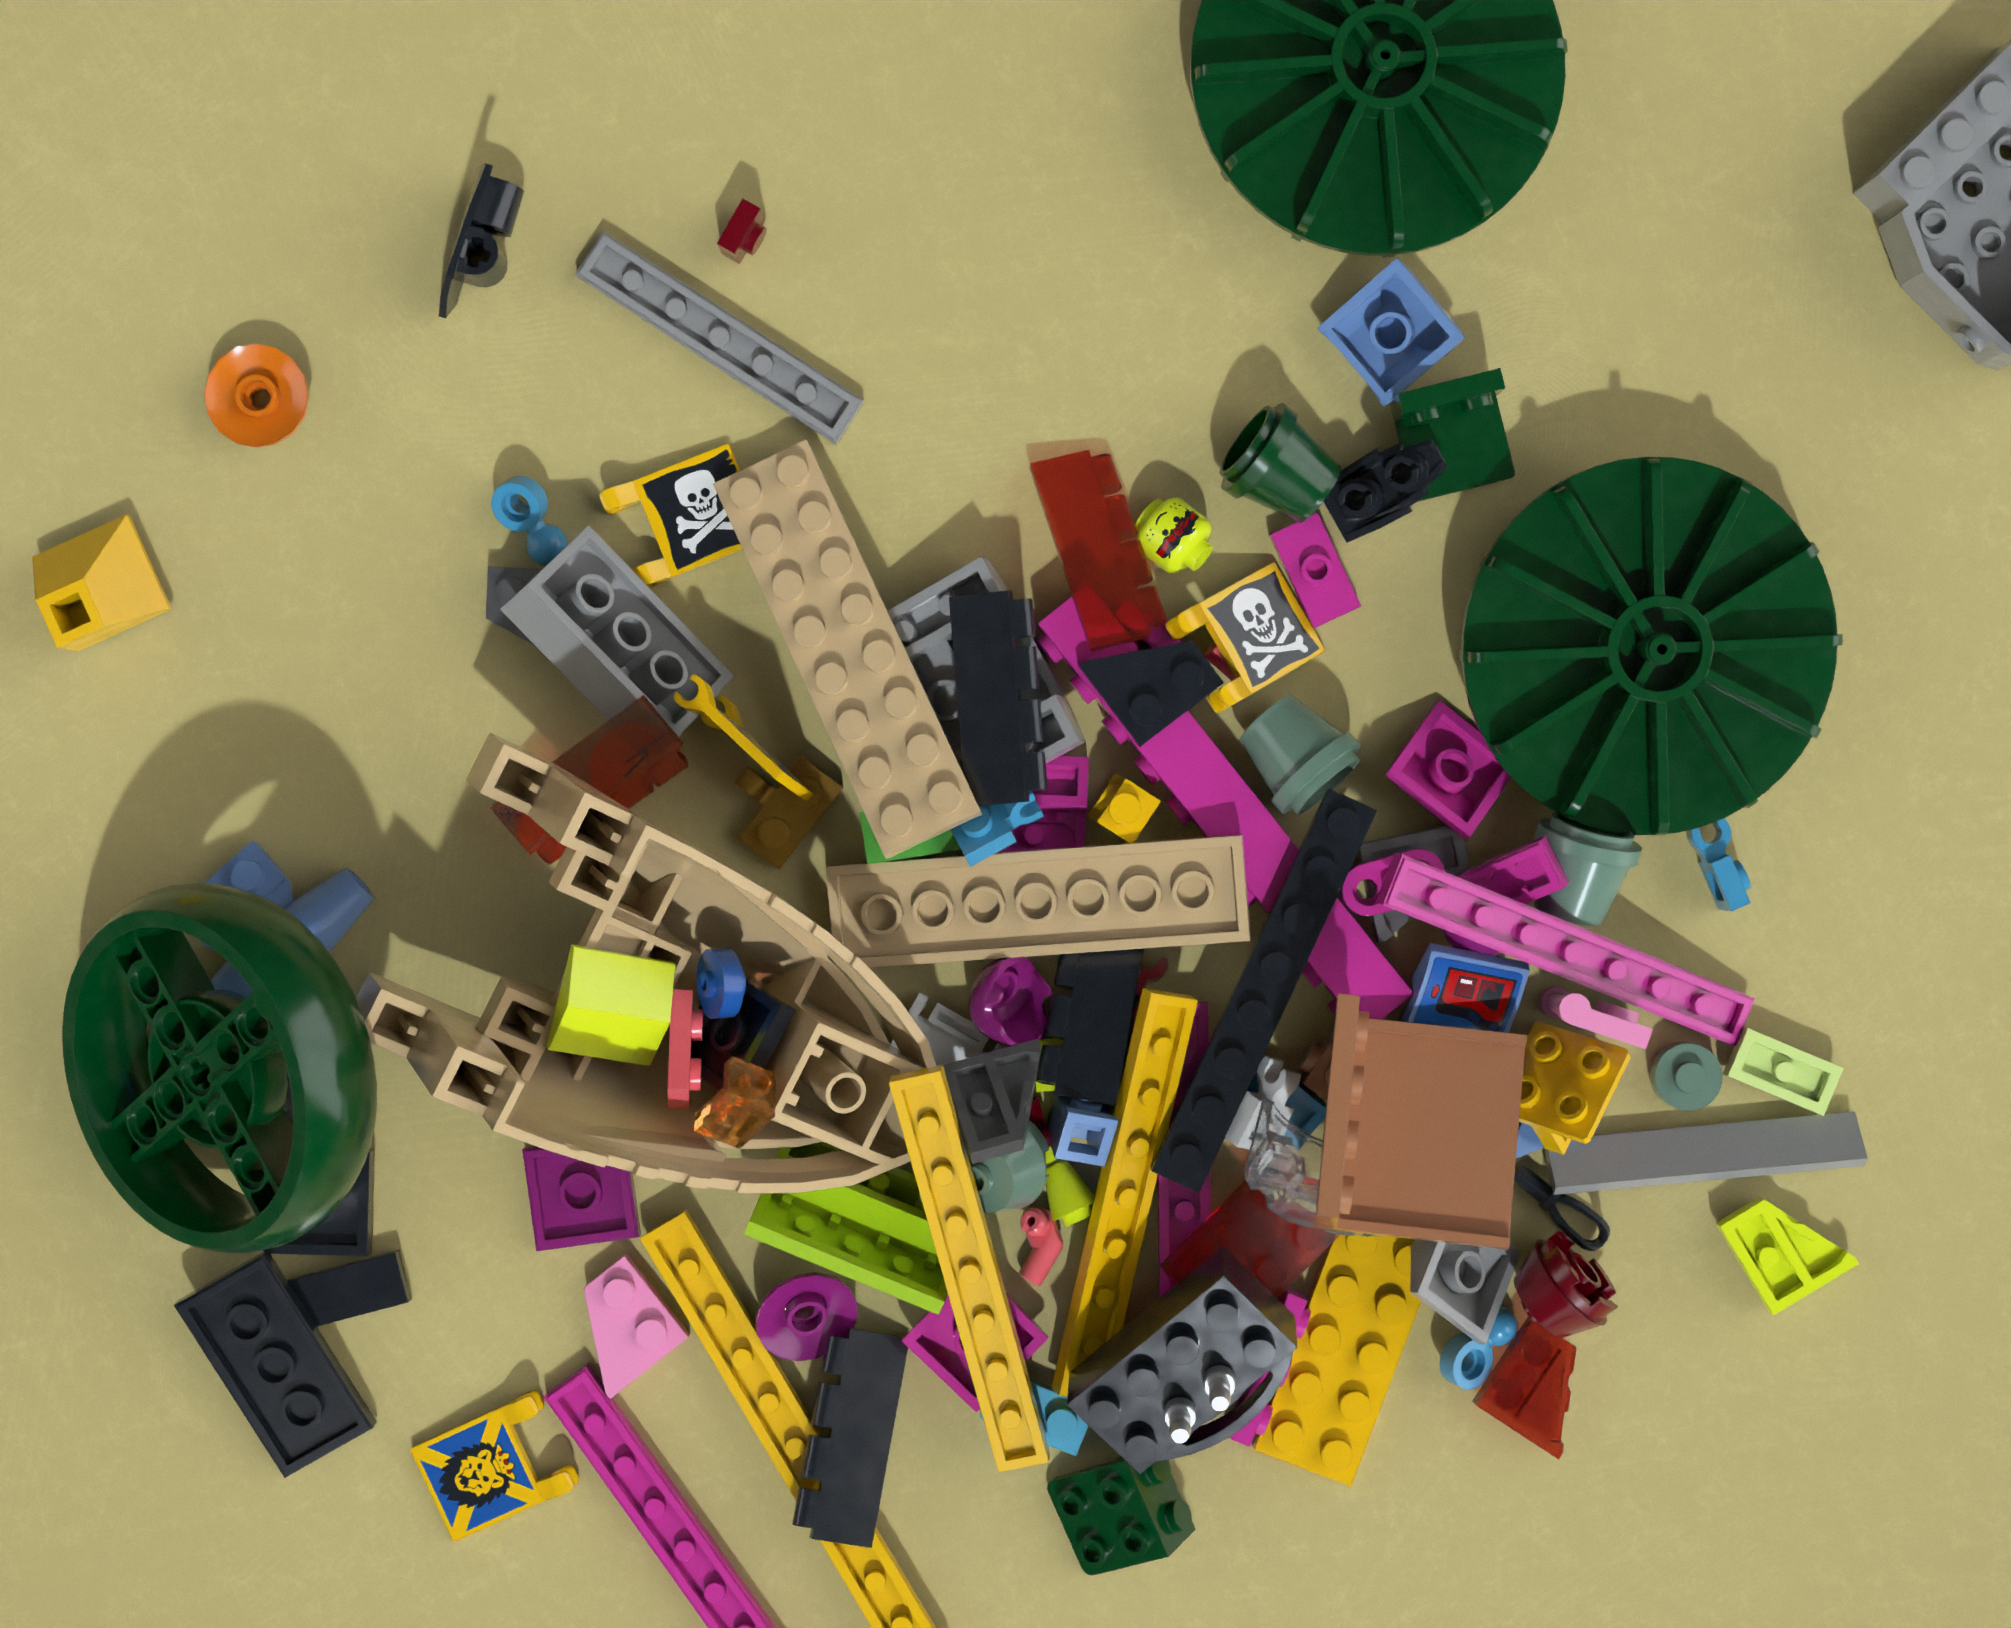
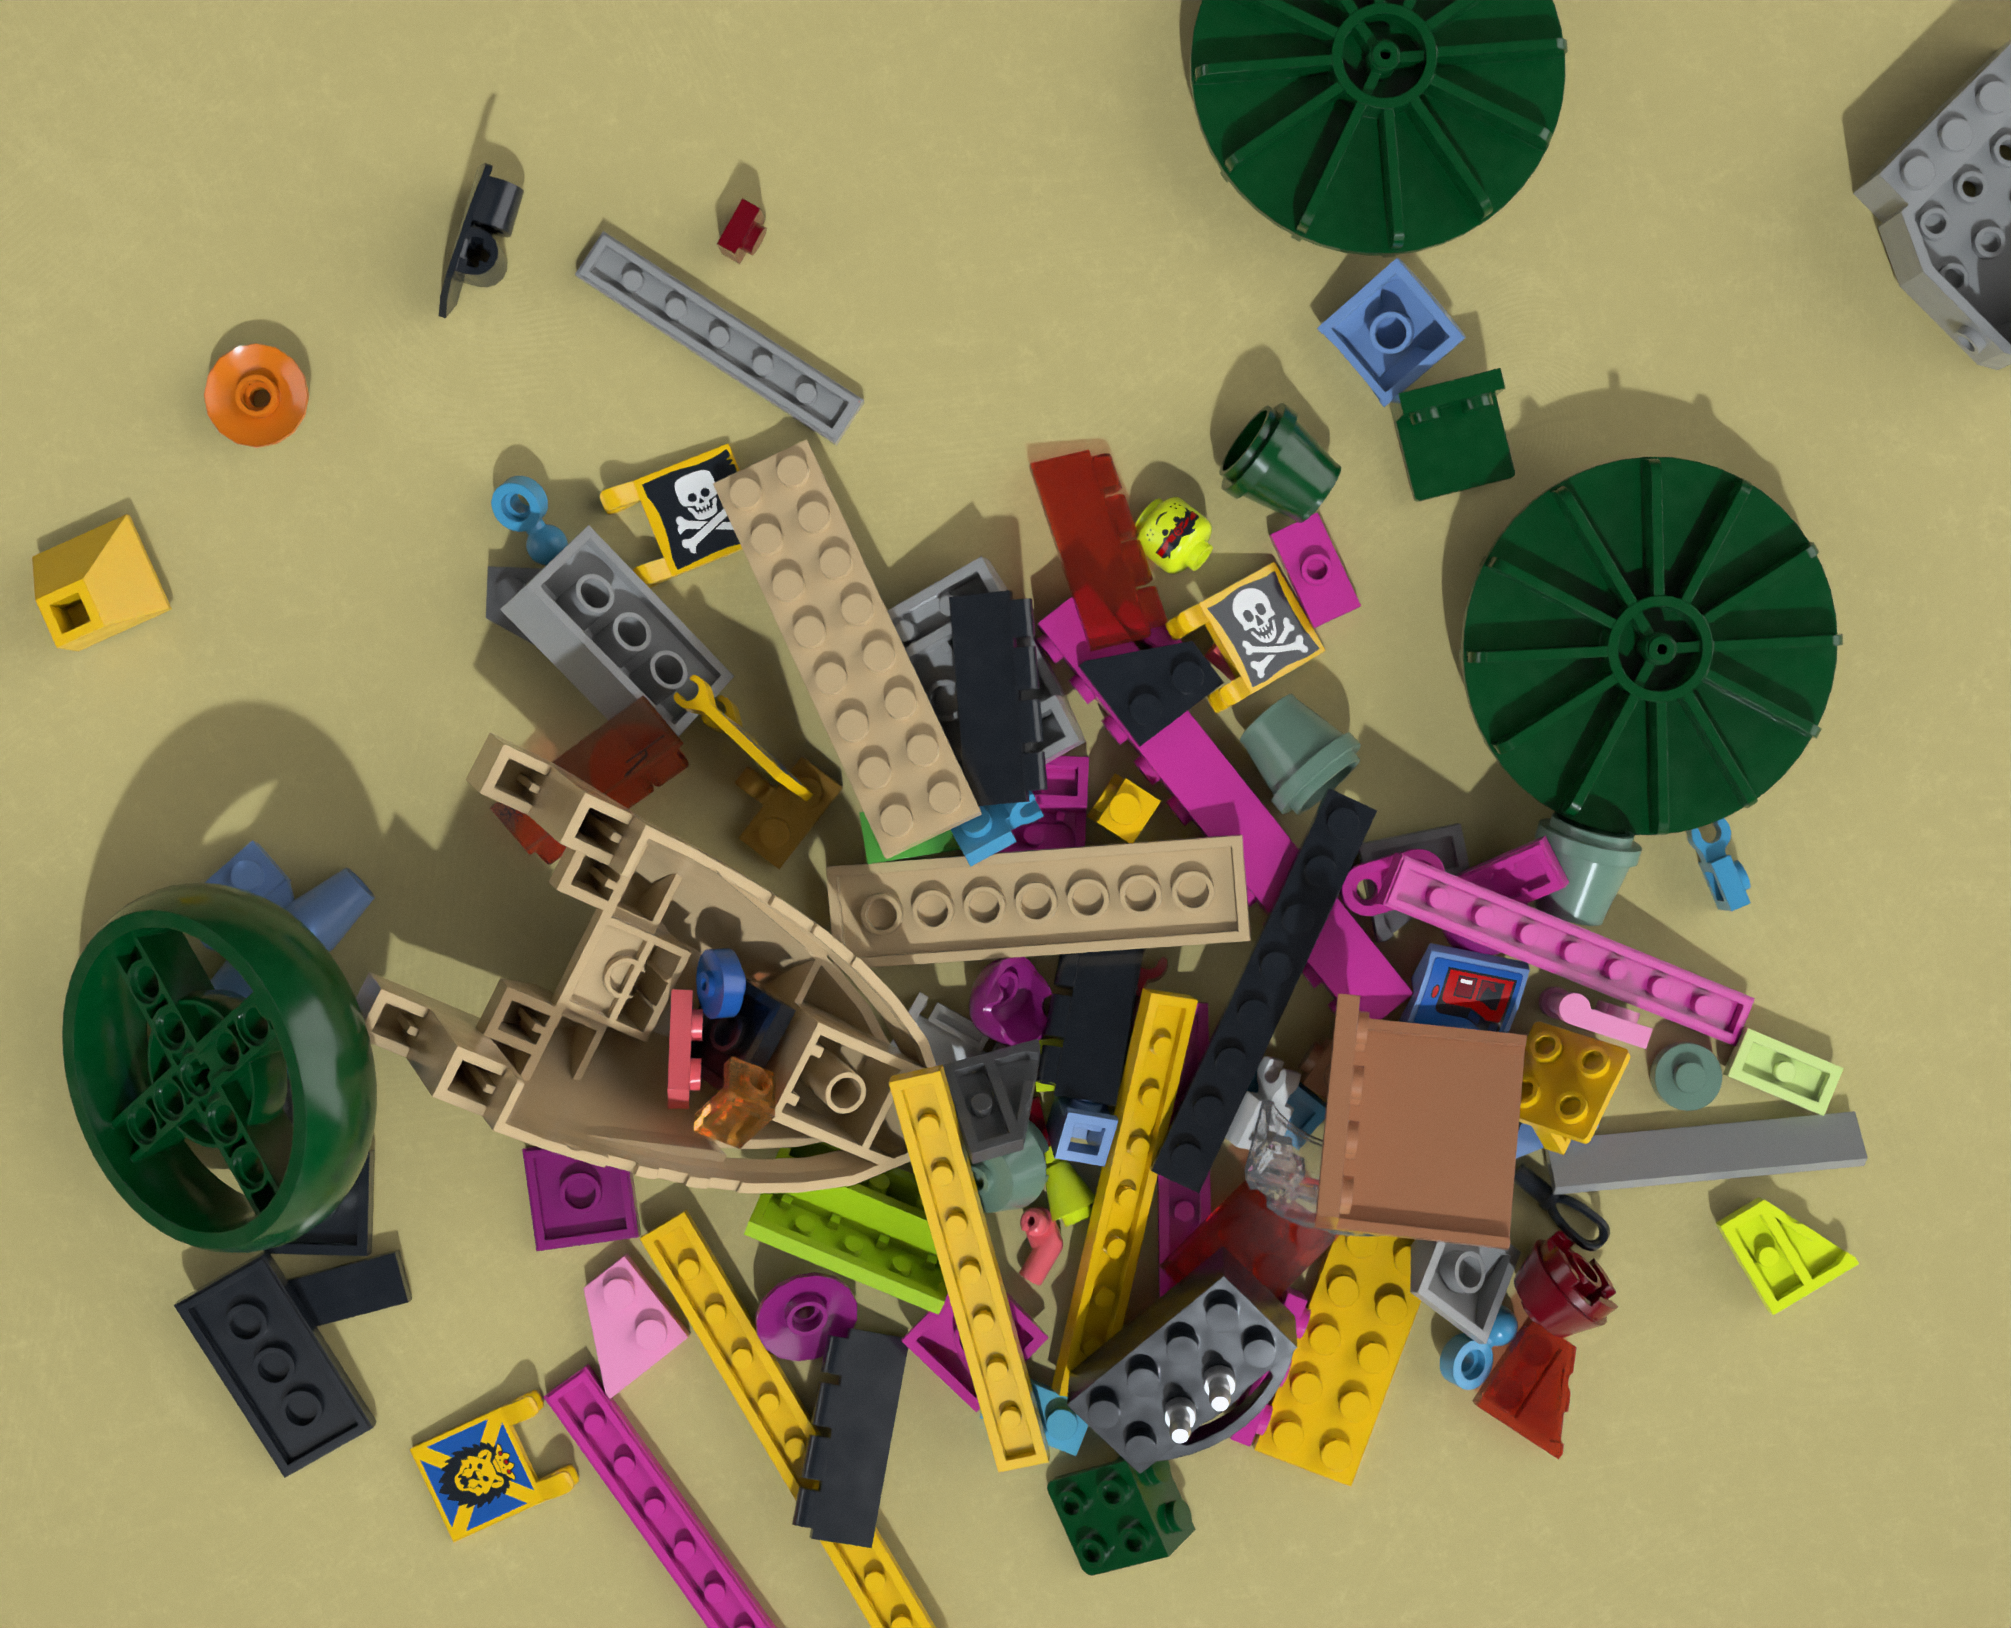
(612, 1005): neon yellow slope -> none
(1383, 487): black connector -> none
(1449, 770): dark pink slope -> none

